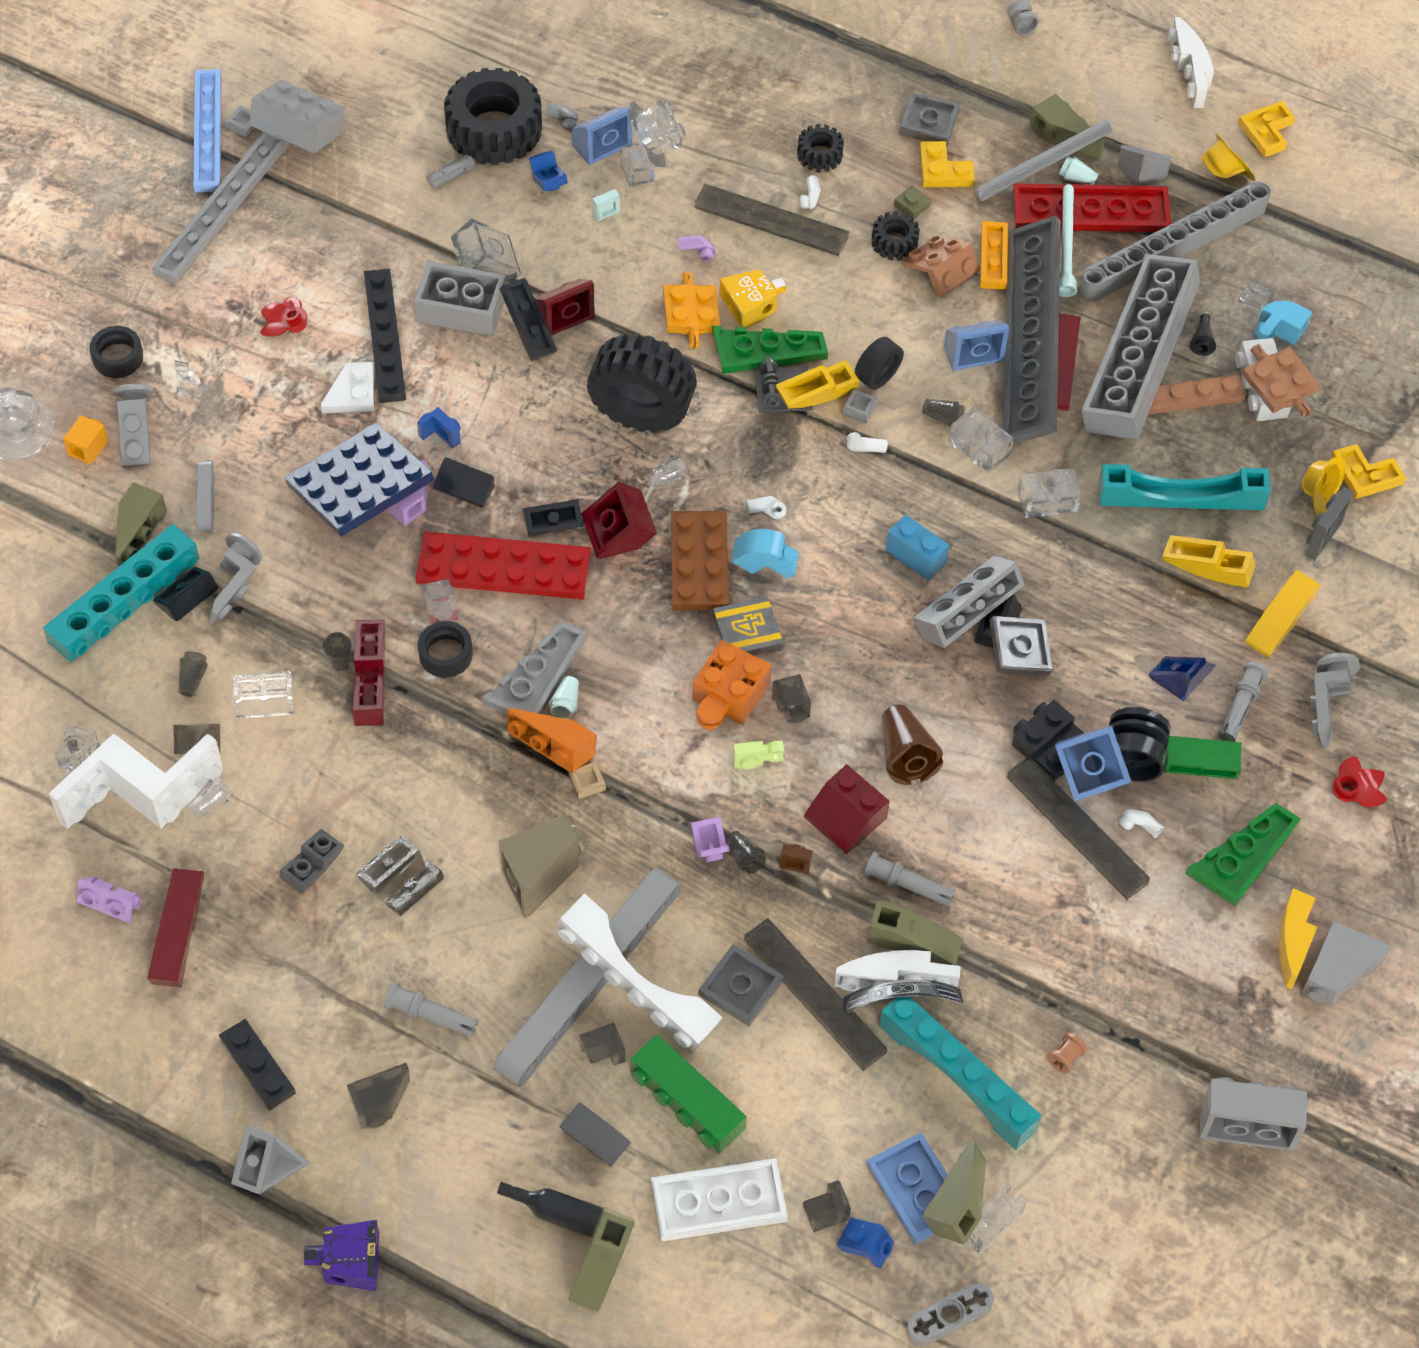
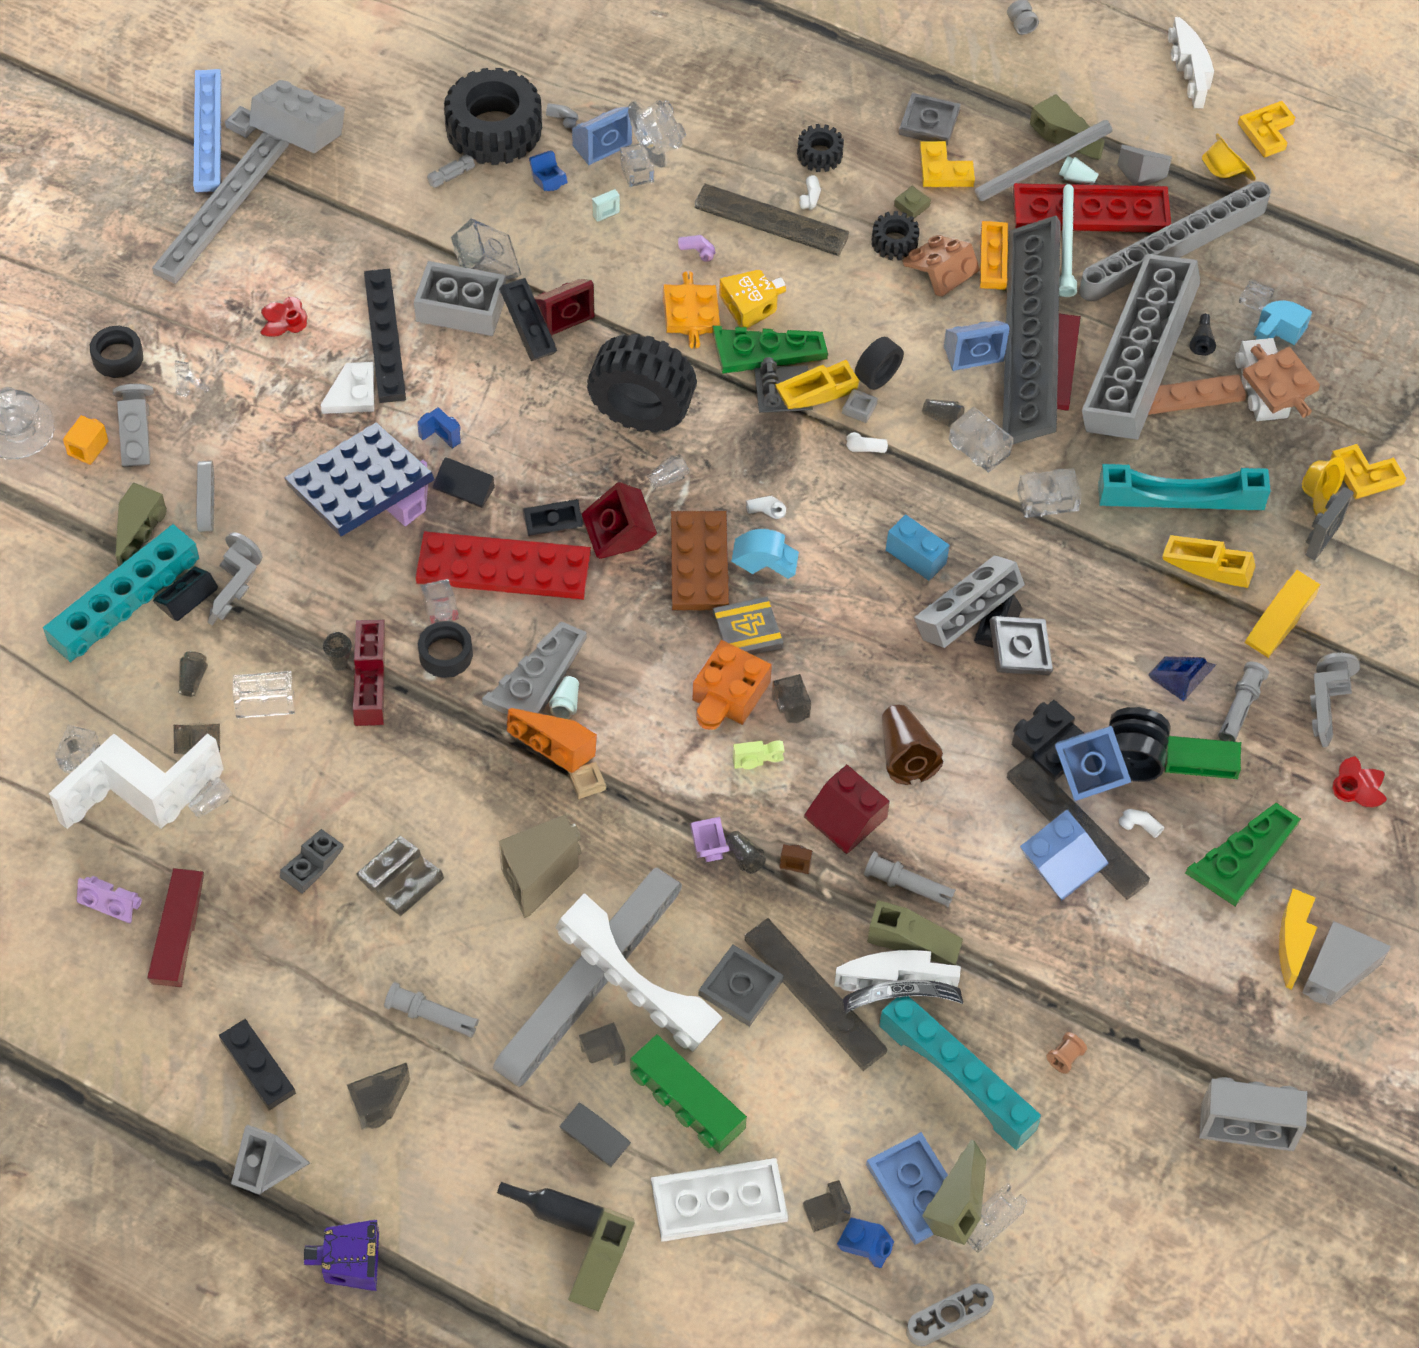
(1064, 855): none -> slope

